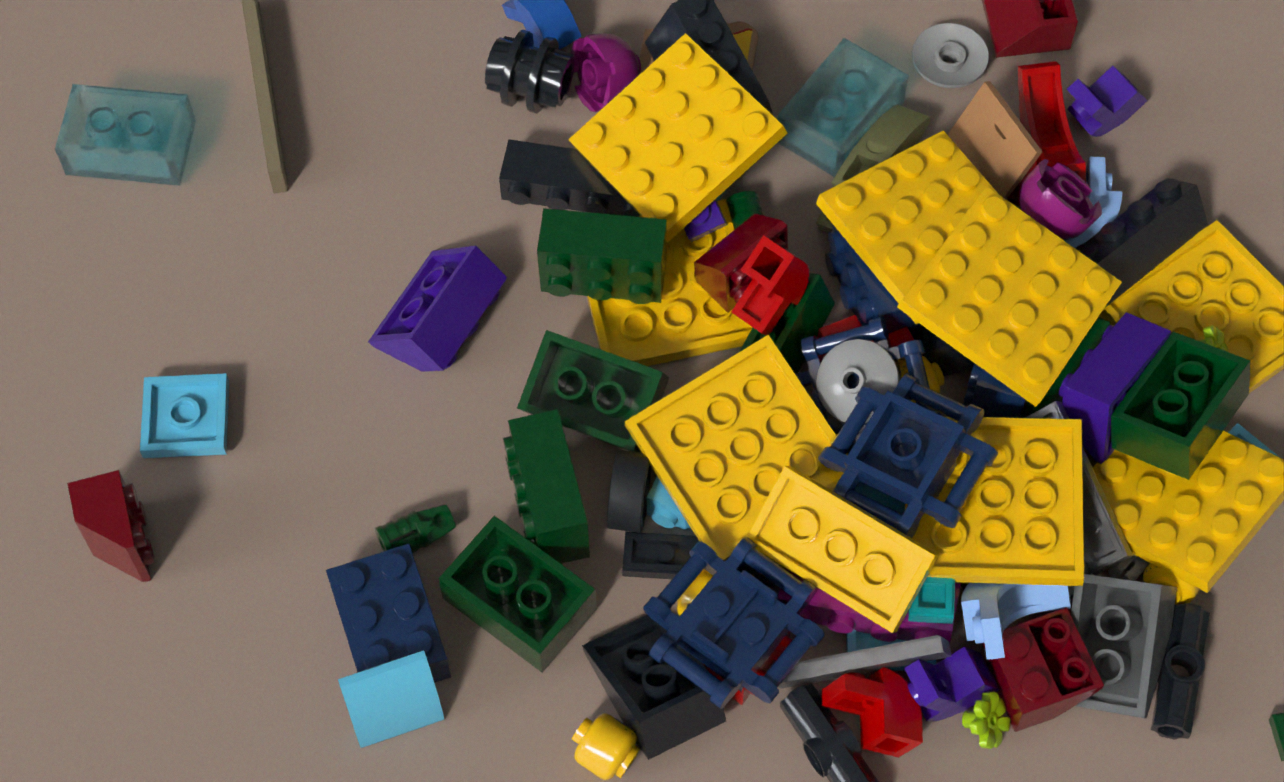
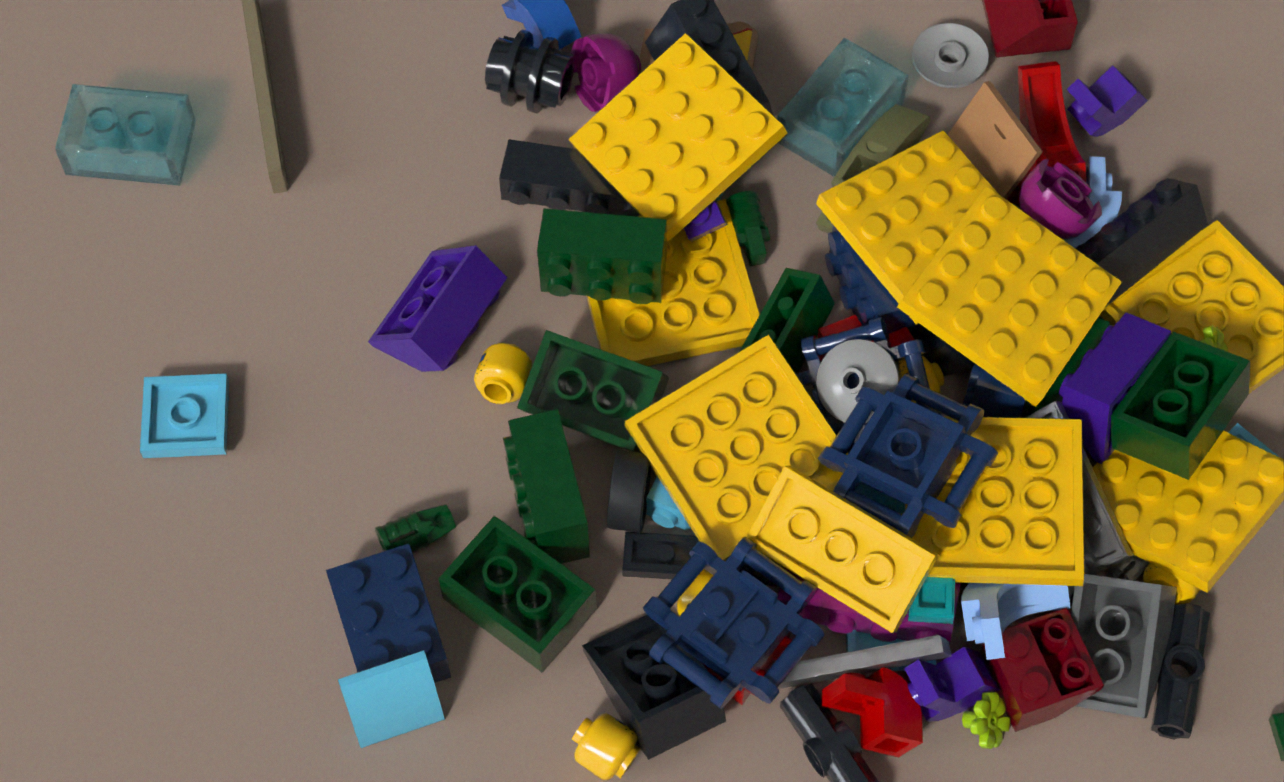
(113, 523): dark red slope -> none
(502, 373): none -> yellow head
(721, 266): dark red slope -> none
(775, 283): red brick -> none

